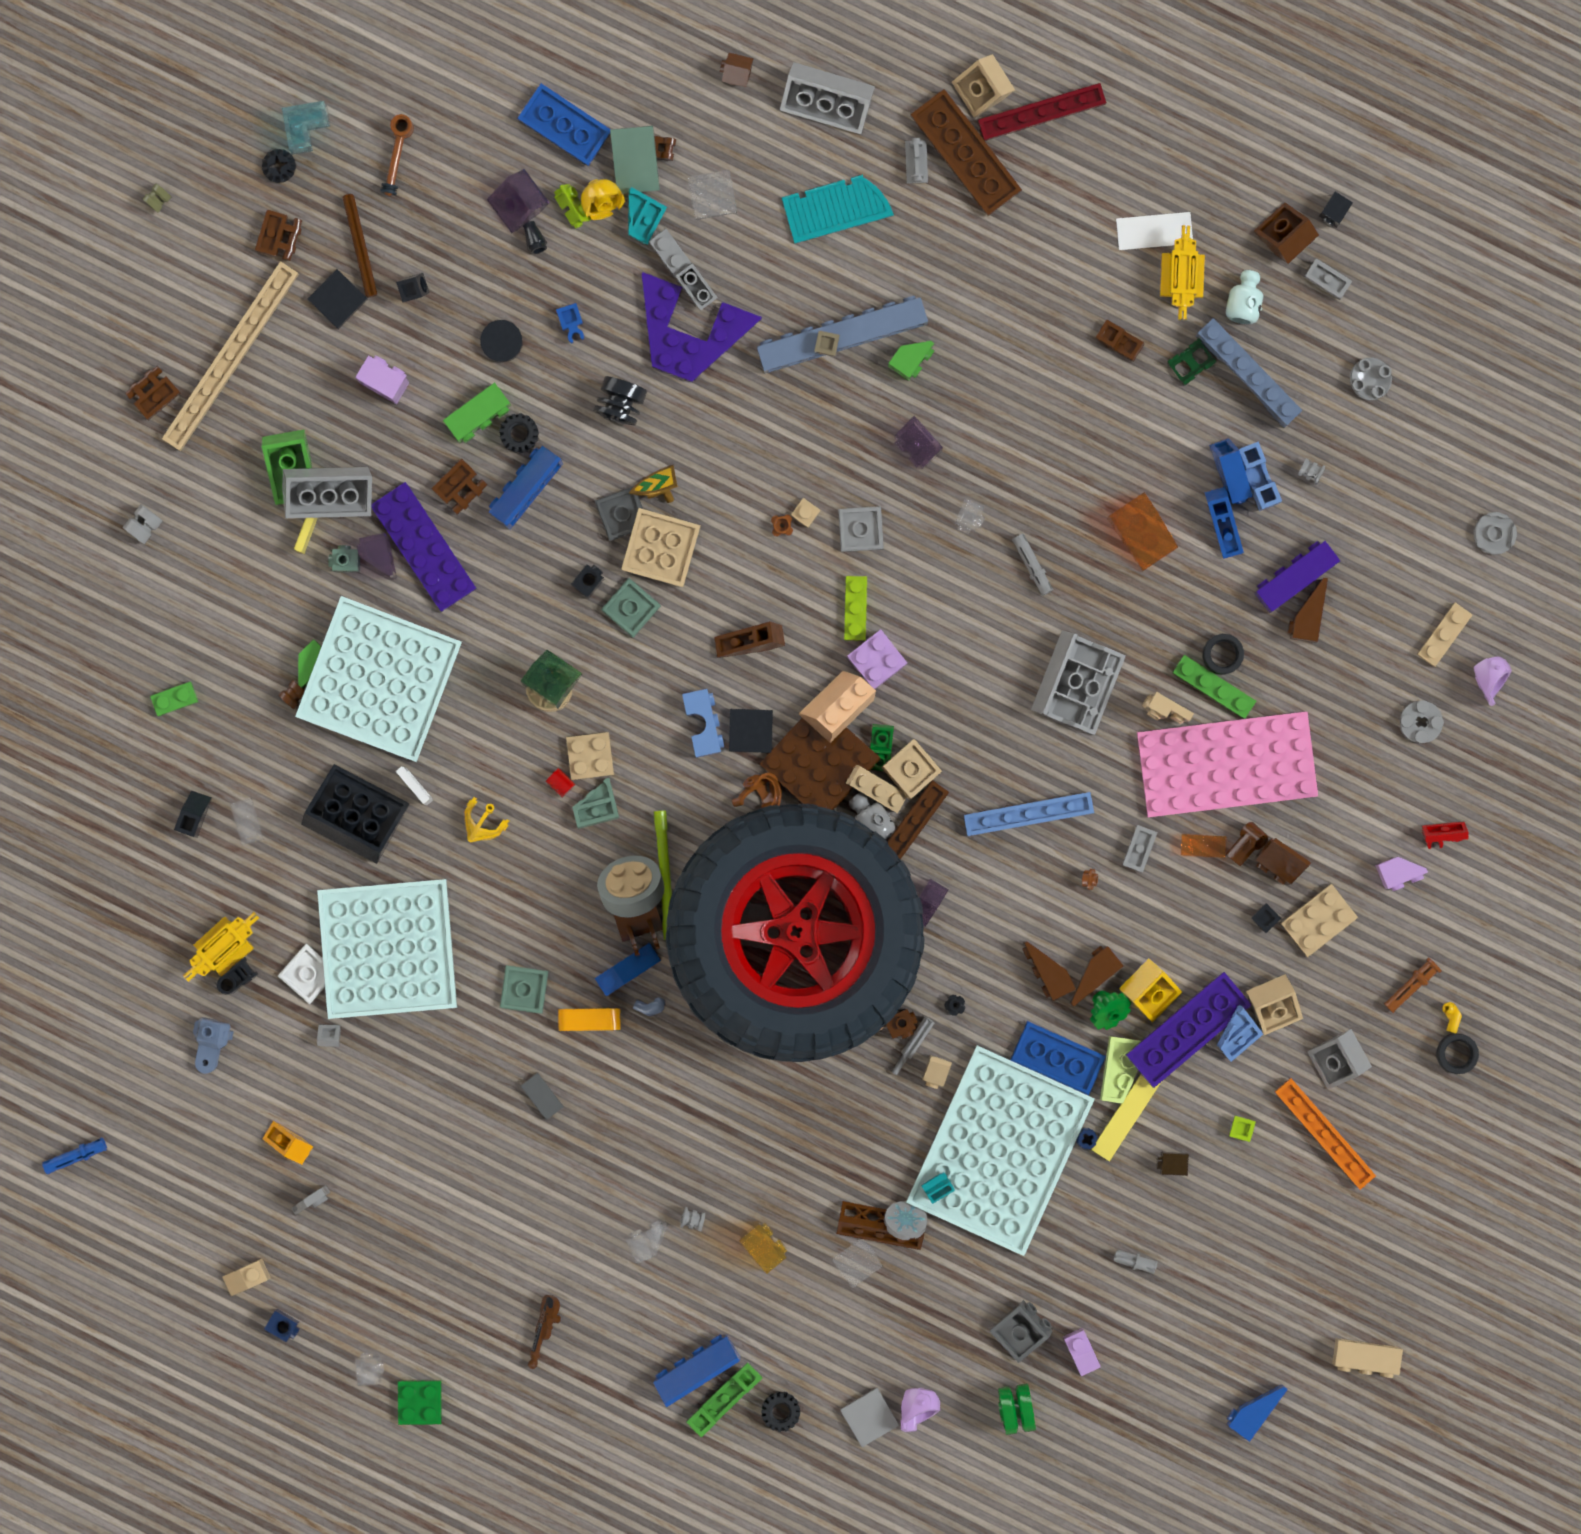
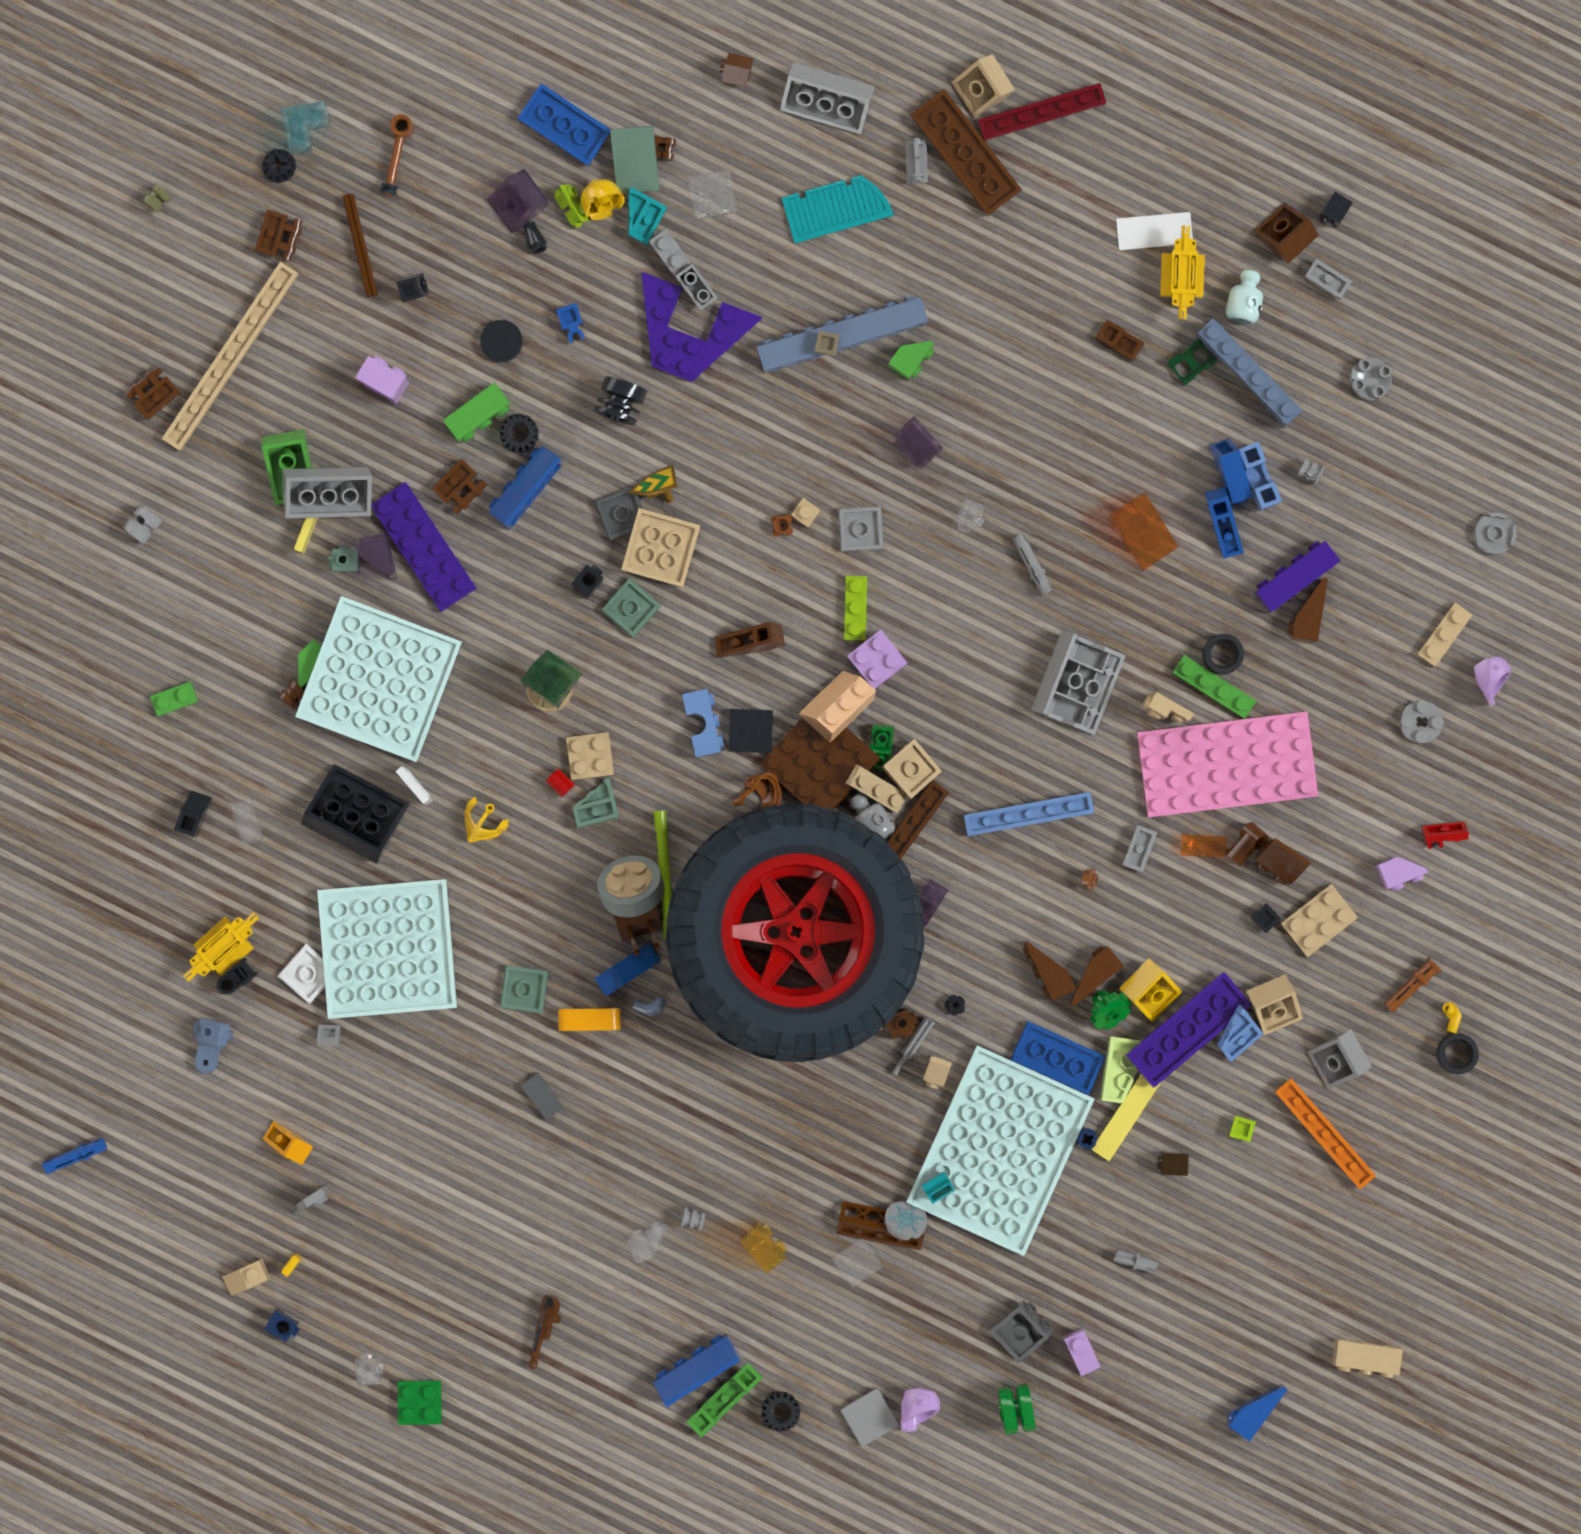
(291, 1265): none -> yellow tile
(337, 299): black tile -> none

